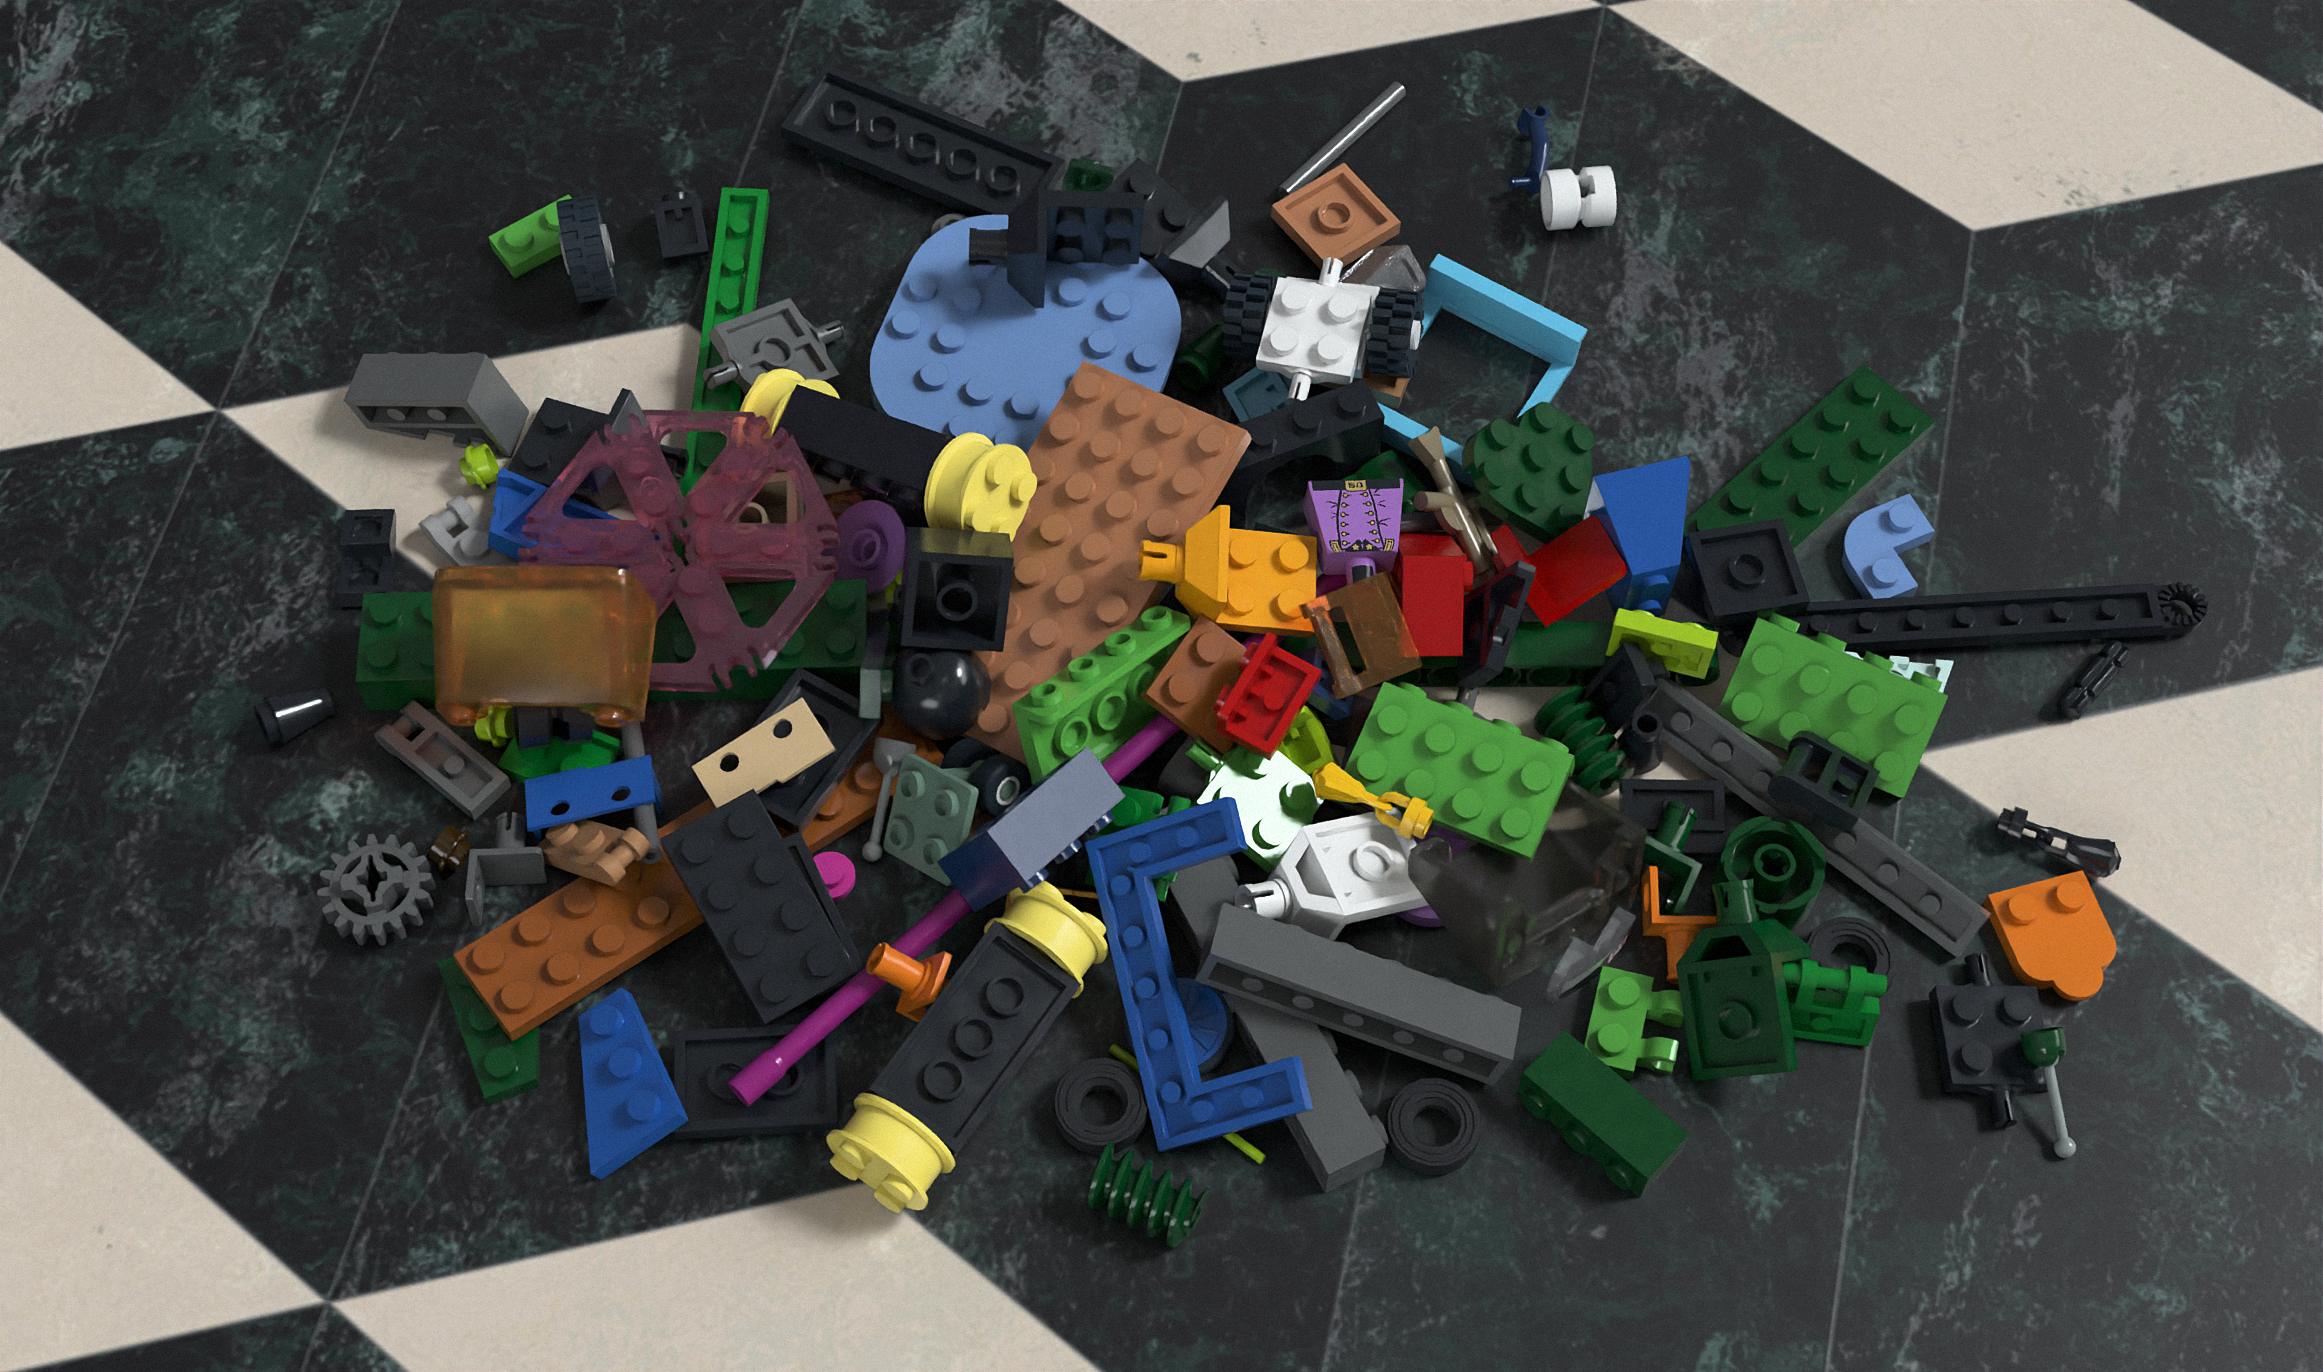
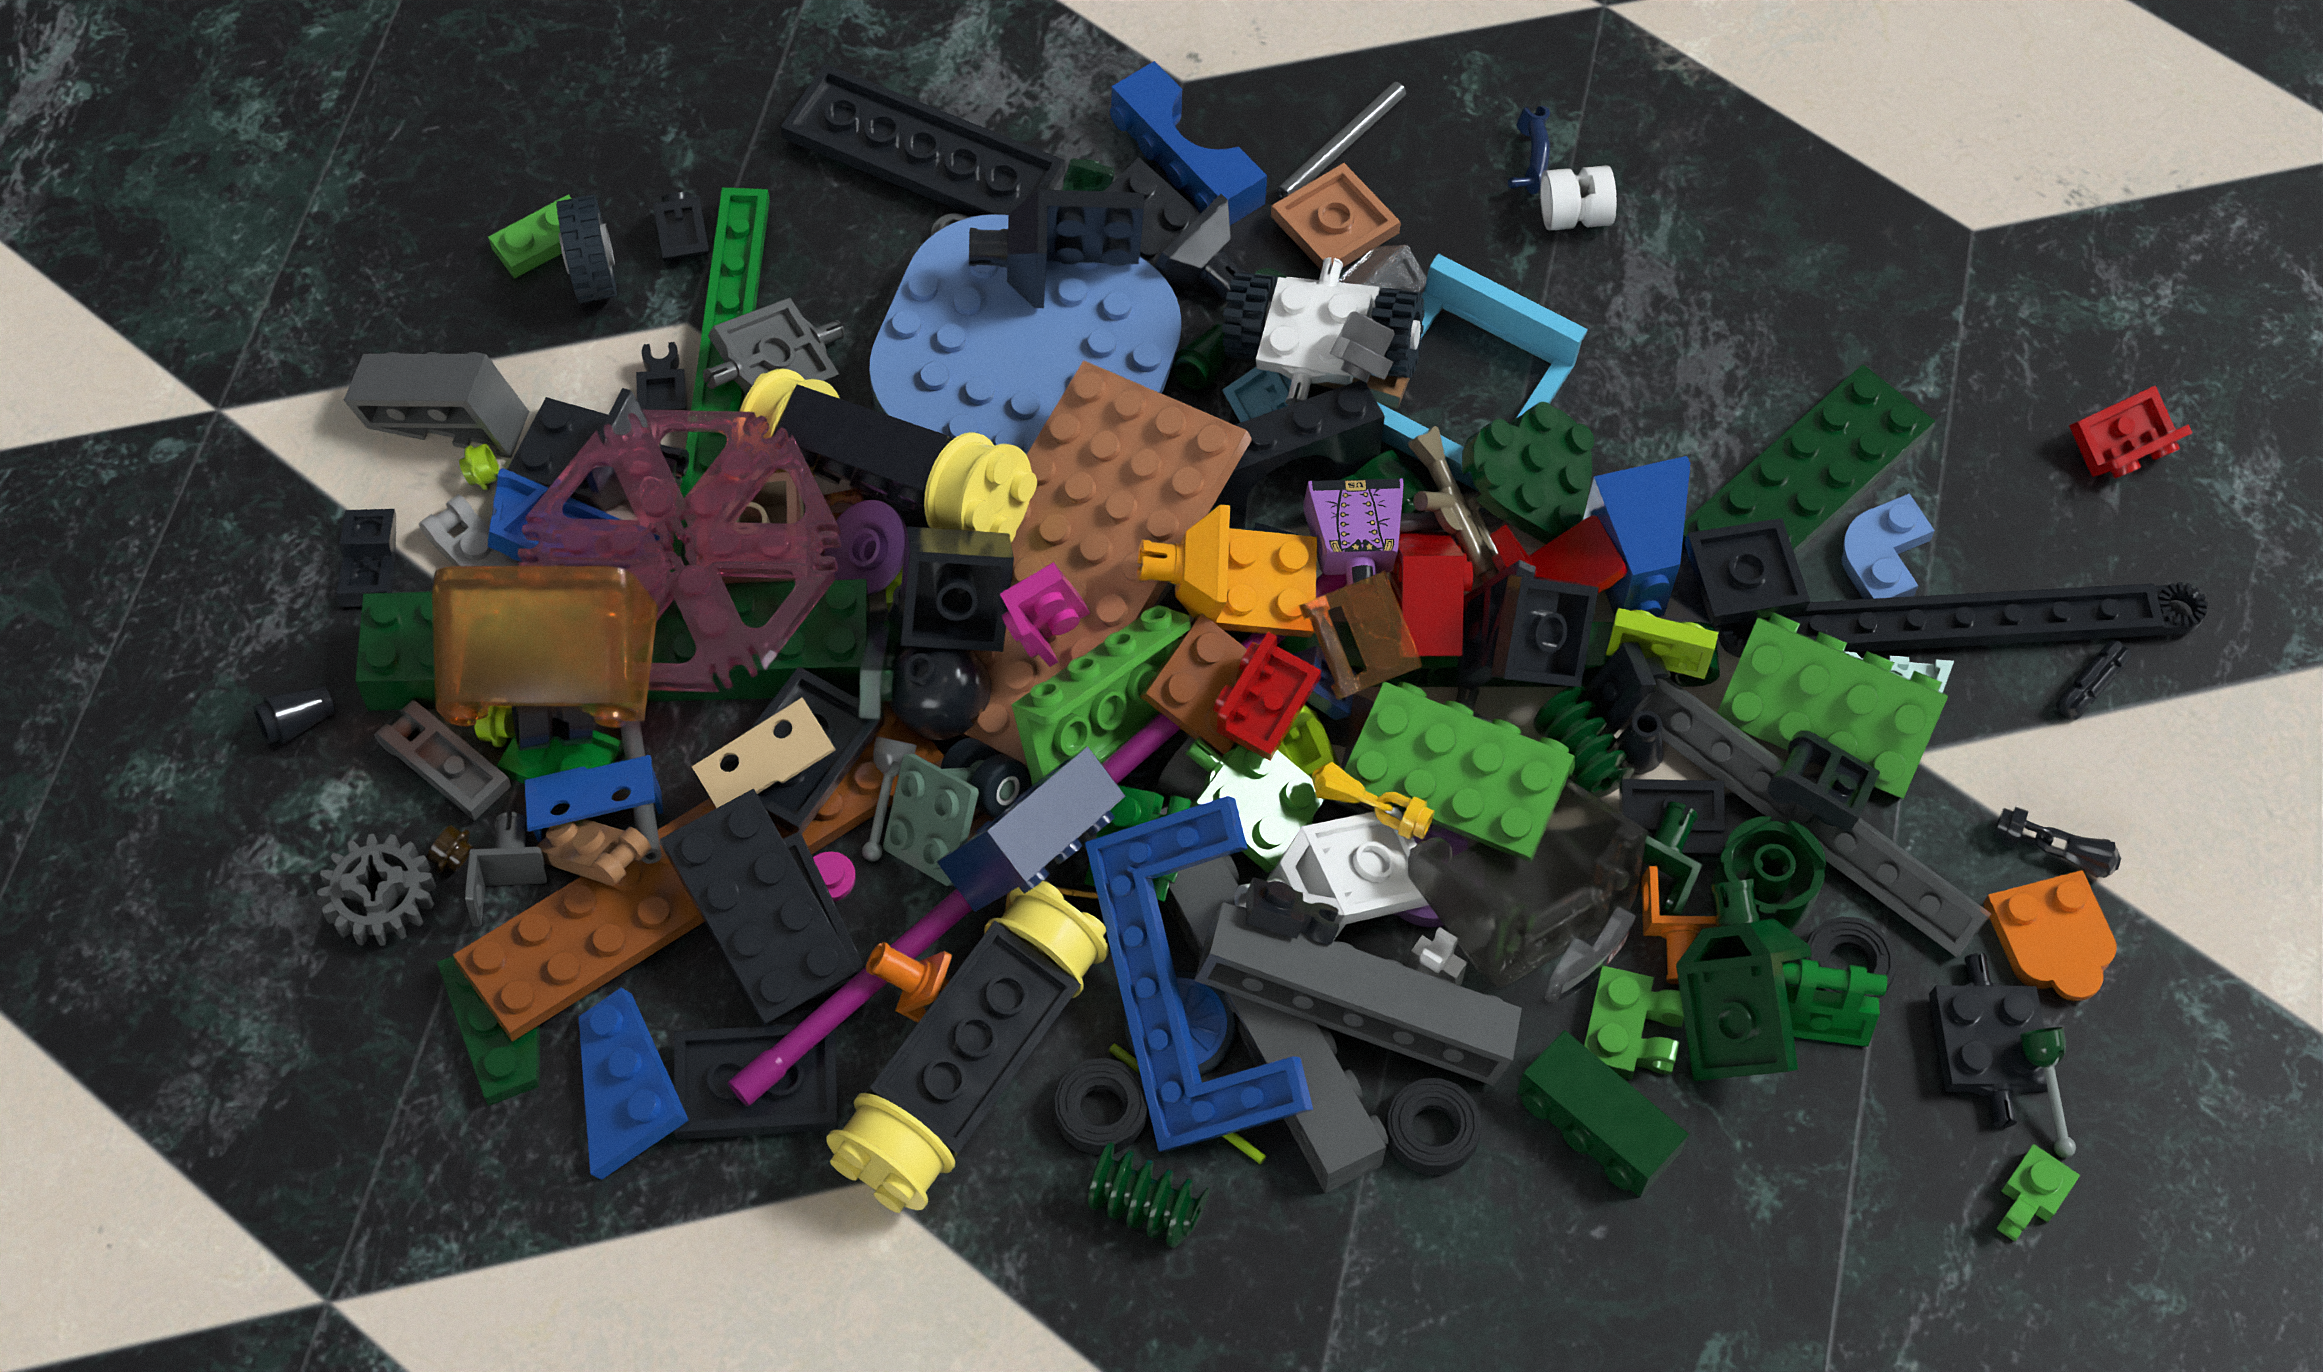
(662, 383): none -> black plate
(1042, 608): none -> dark pink bracket
(1149, 109): none -> blue arch
(1283, 911): none -> black plate
(1363, 347): none -> flat silver bracket
(1438, 957): none -> white plate
(1544, 630): none -> black plate
(2037, 1188): none -> bright green plate
(2127, 431): none -> red bracket

